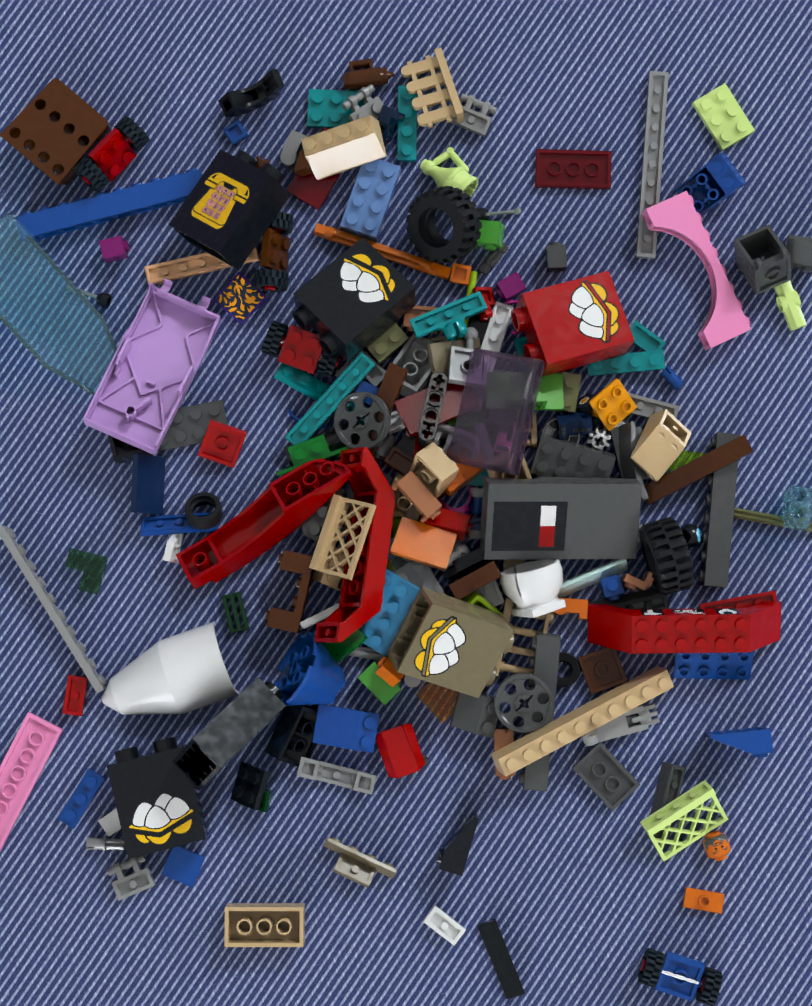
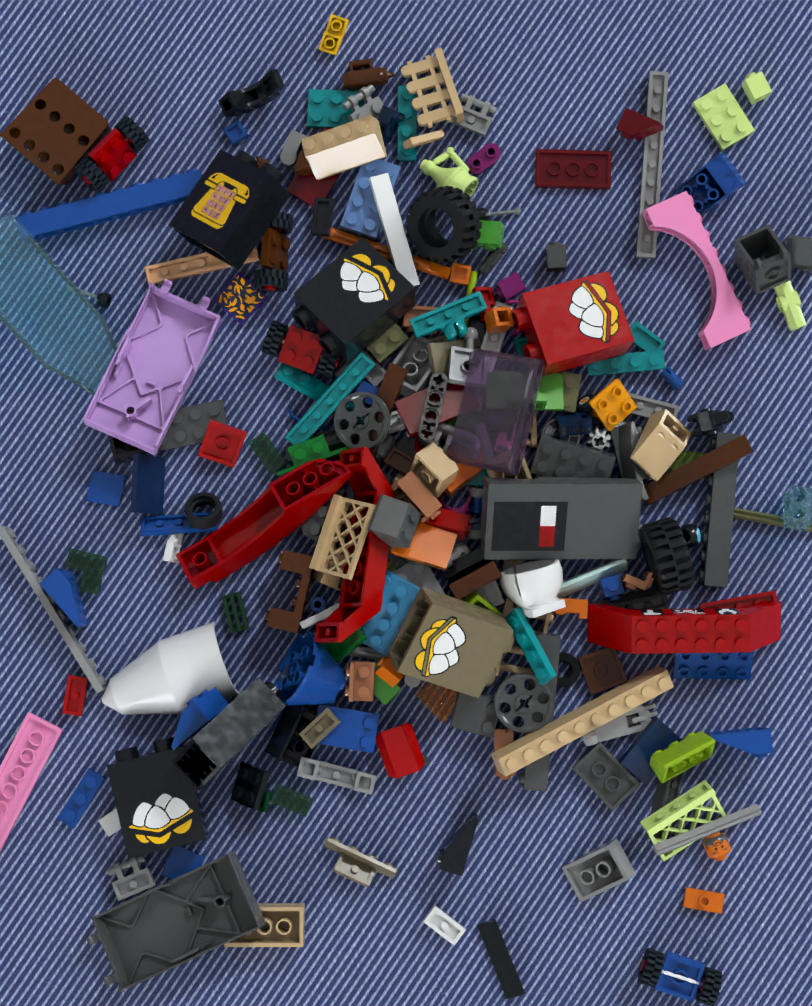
(66, 594): none -> blue slope
(105, 844): light grey axle -> none
(106, 488): none -> blue piece
(114, 249): magenta brick -> none
(177, 921): none -> dark grey piece
(198, 715): none -> blue slope
(267, 453): none -> clear green plate
(292, 800): none -> clear green plate
(313, 602): none -> blue pin
(320, 728): none -> dark tan plate
(322, 217): none -> black tile
(334, 34): none -> yellow slope
(361, 681): none -> nougat bracket
(393, 227): none -> white tile
(394, 521): none -> dark grey slope
(423, 139): none -> tan tile
(484, 159): none -> magenta plate
(498, 320): none -> orange brick
(530, 646): none -> teal plate
(599, 870): none -> light grey slope
(637, 125): none -> dark red slope
(653, 738): none -> dark blue tile
(682, 755): none -> lime slope
(707, 829): none -> light grey axle
(710, 421): none -> black hinge
(756, 87): none -> yellowish green brick

